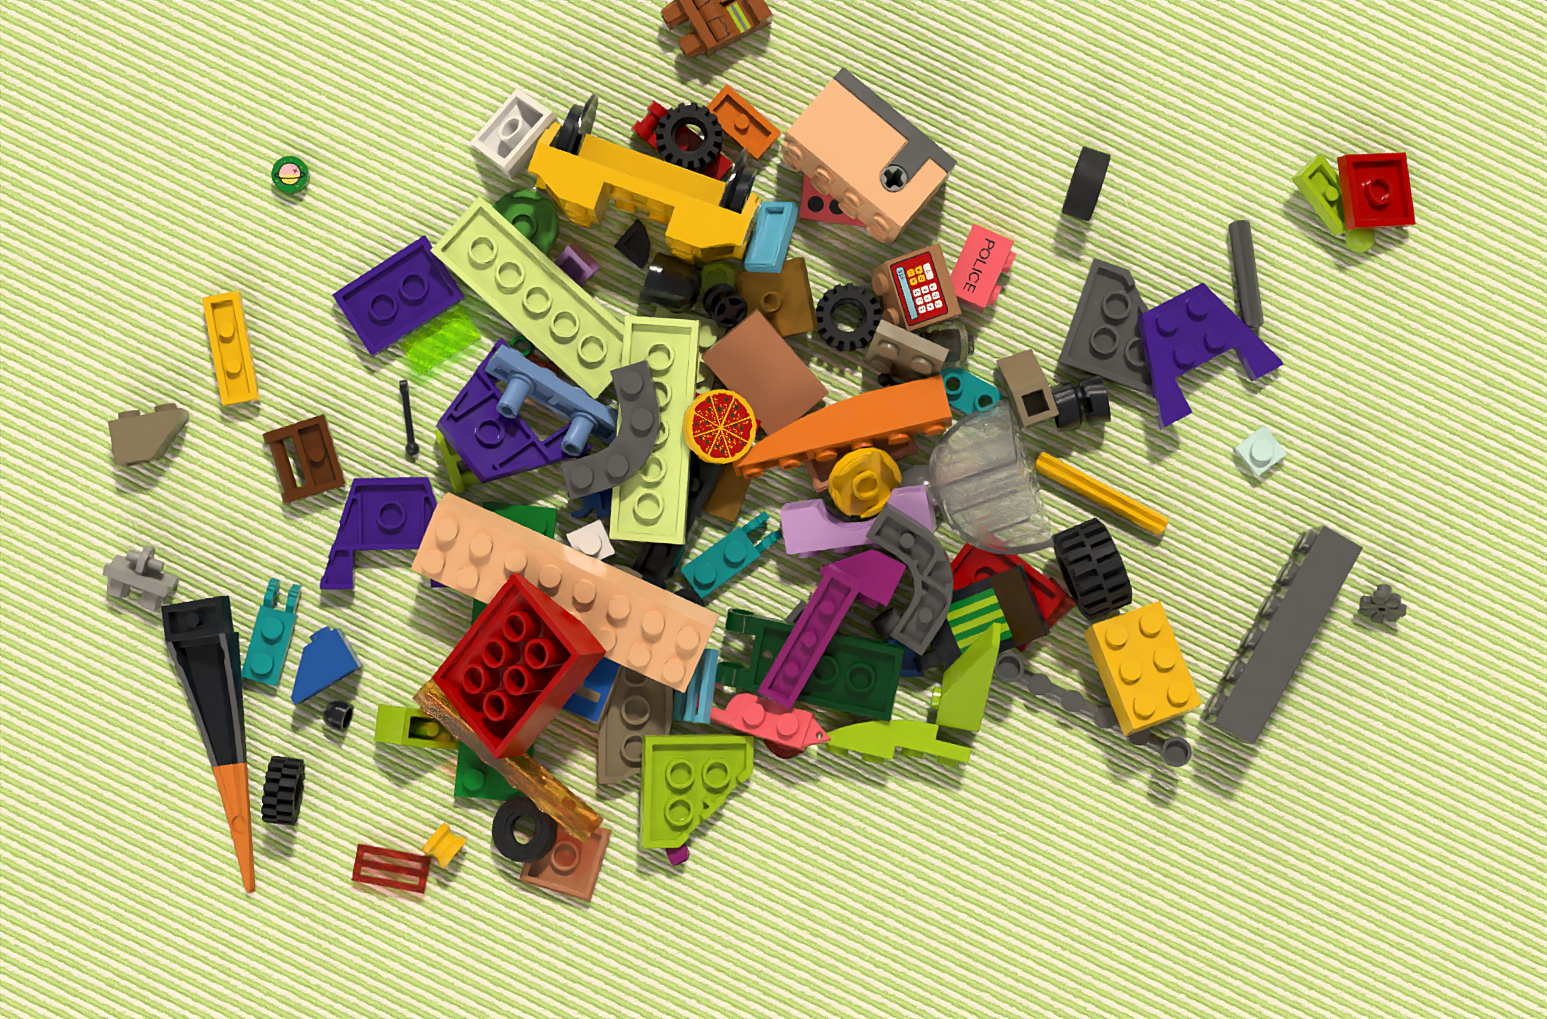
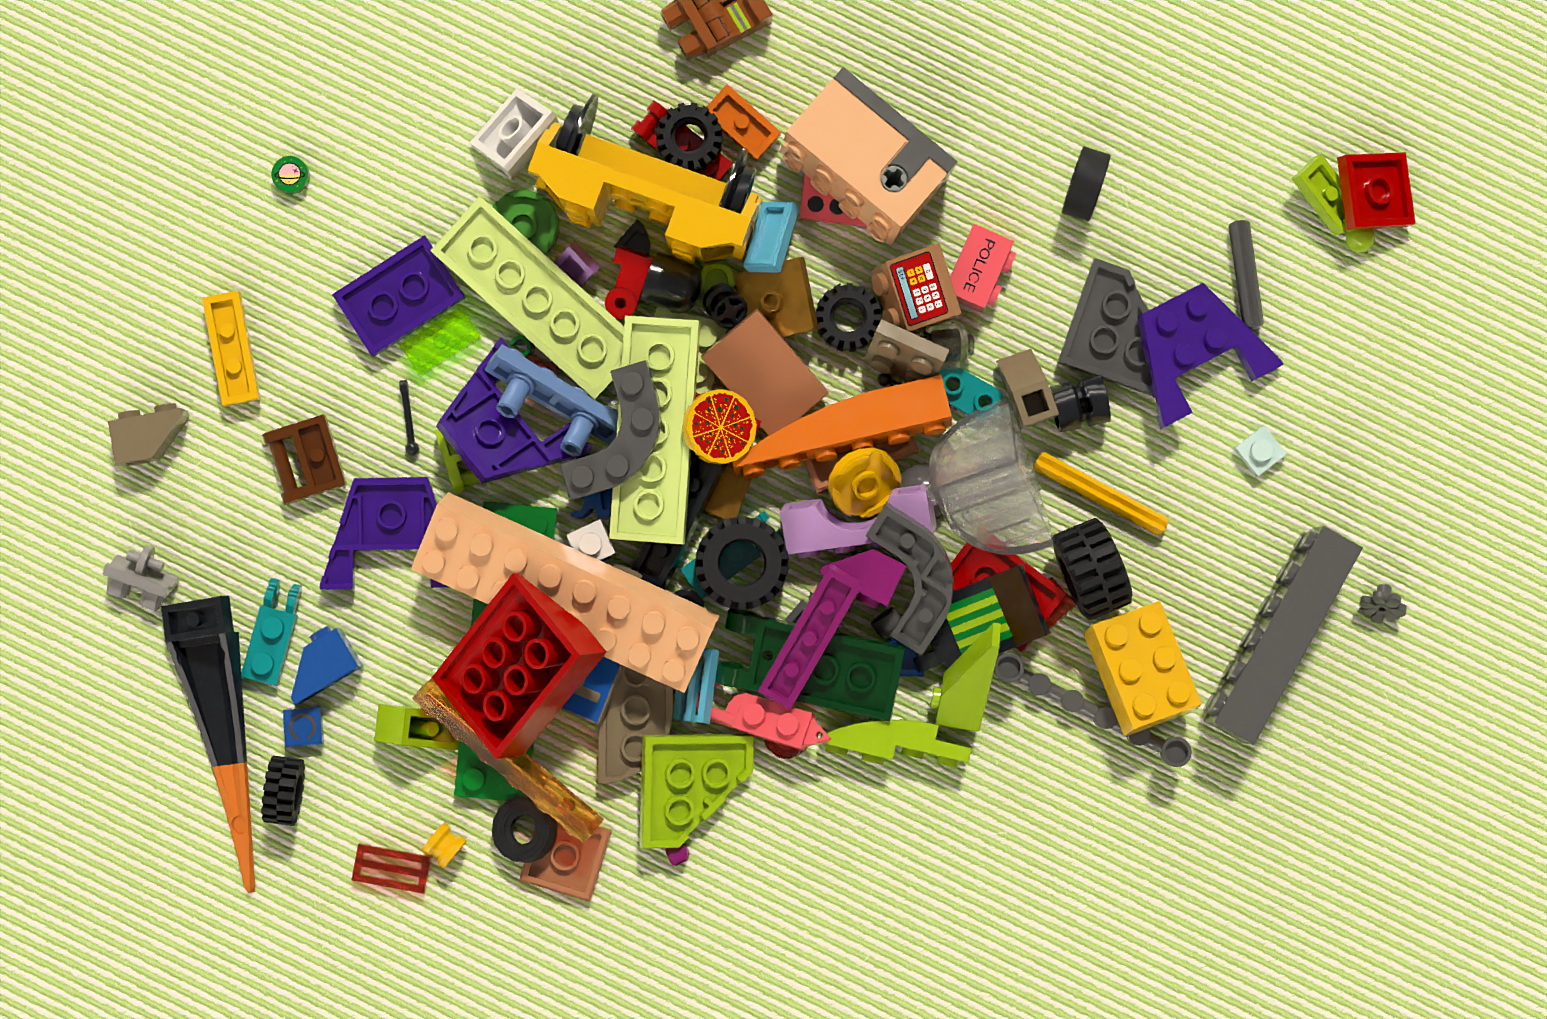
(303, 726): none -> blue tile
(338, 715): black hinge -> none
(625, 295): none -> red leg
(748, 530): none -> black tyre

